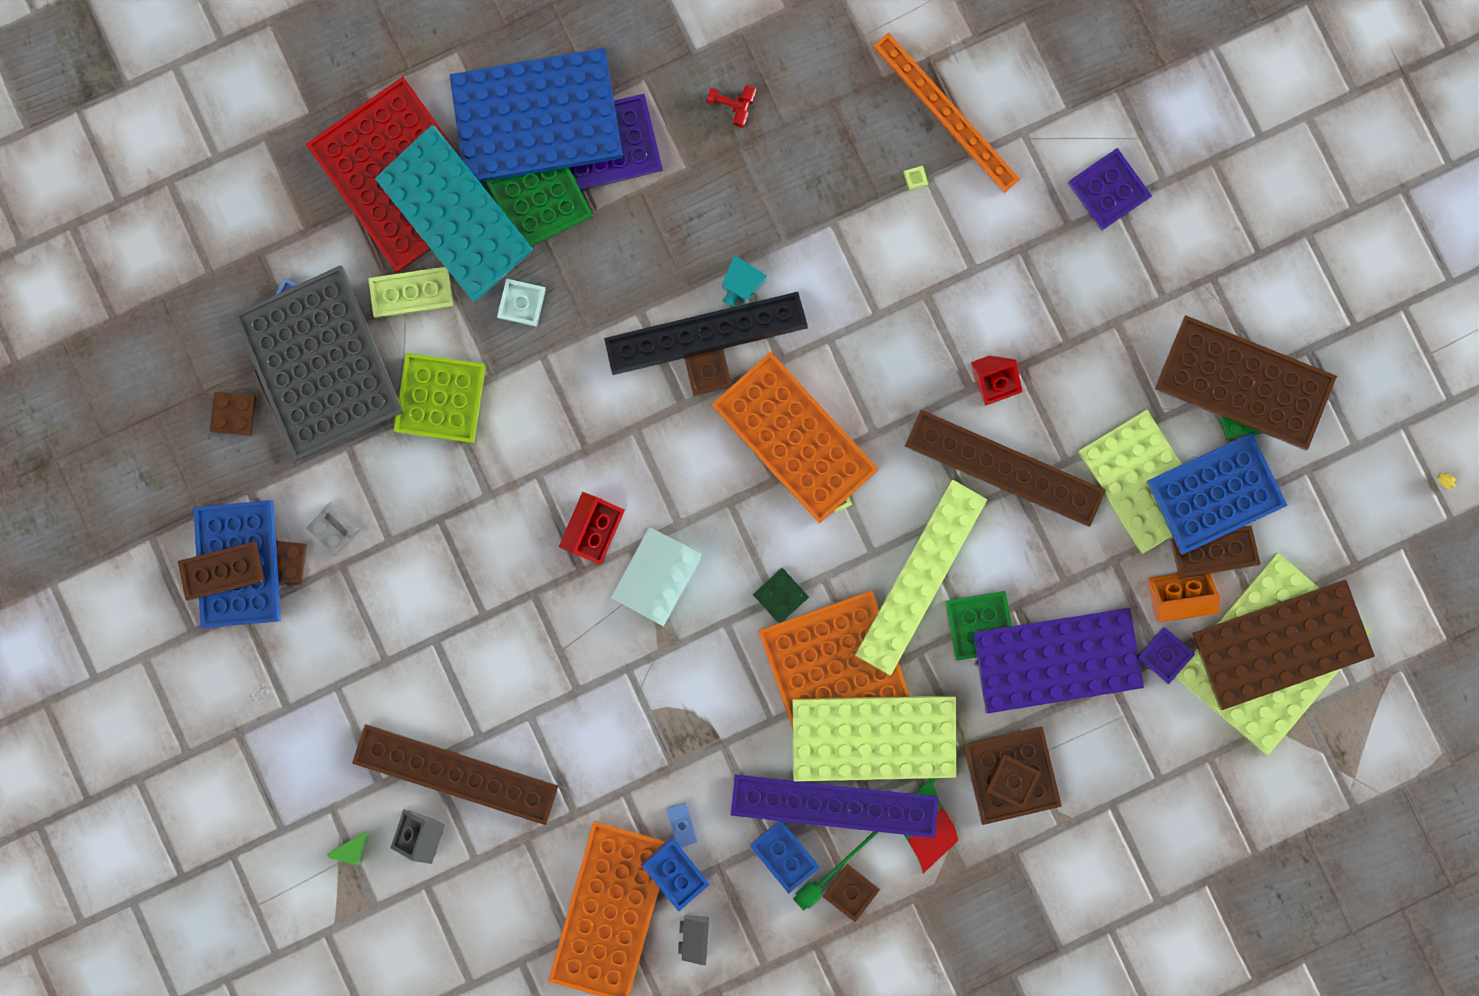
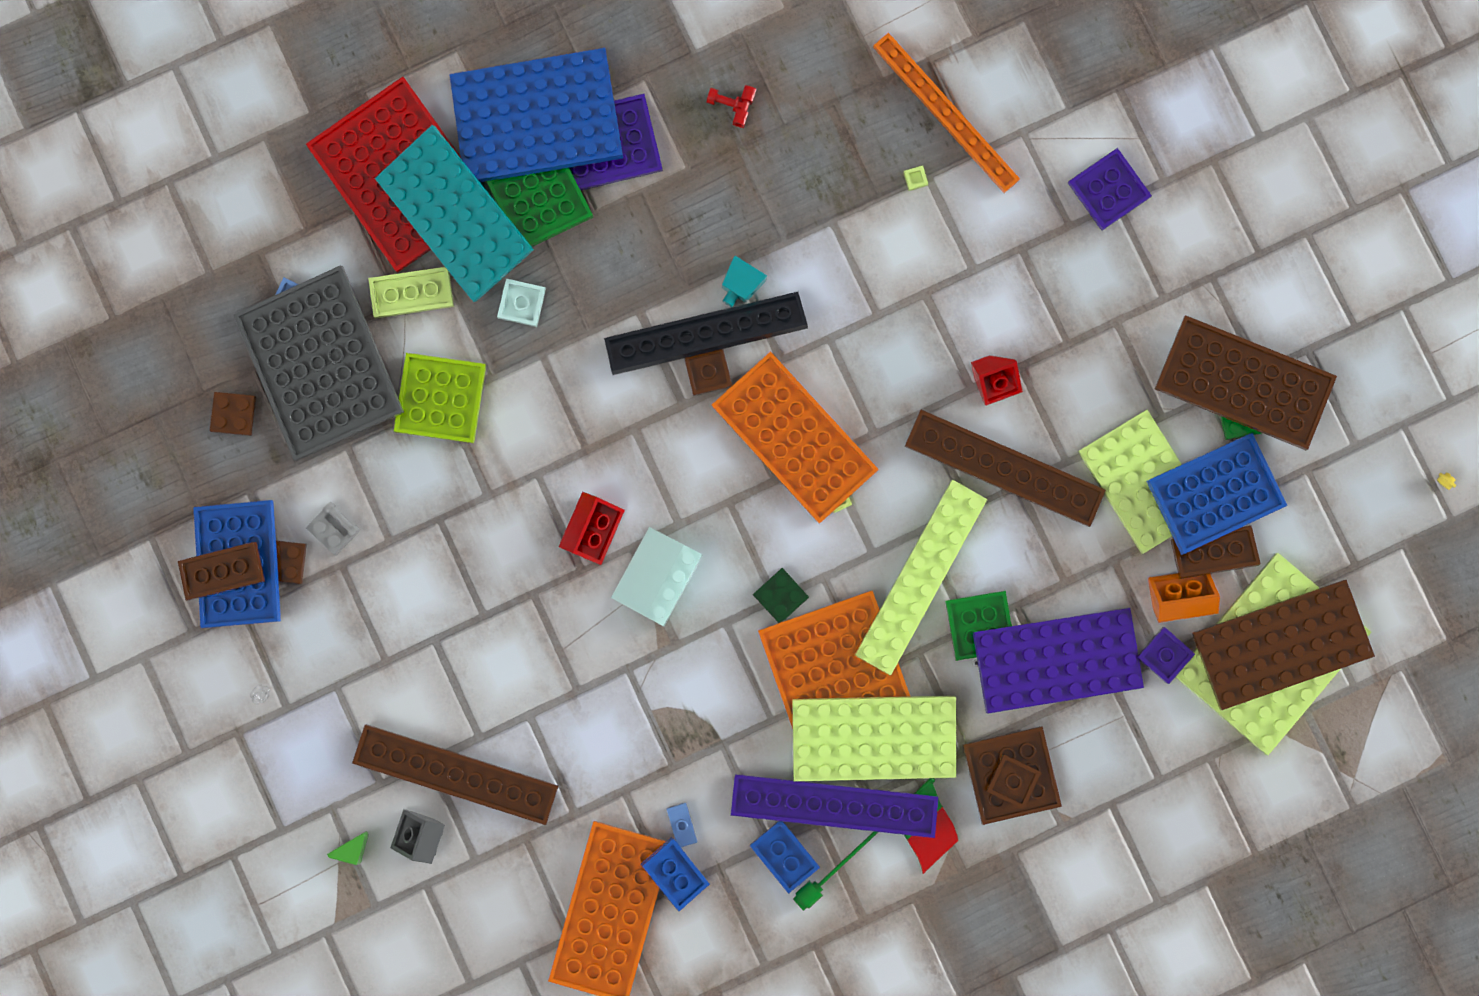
(694, 939): dark grey slope -> none
(851, 892): reddish brown plate -> none

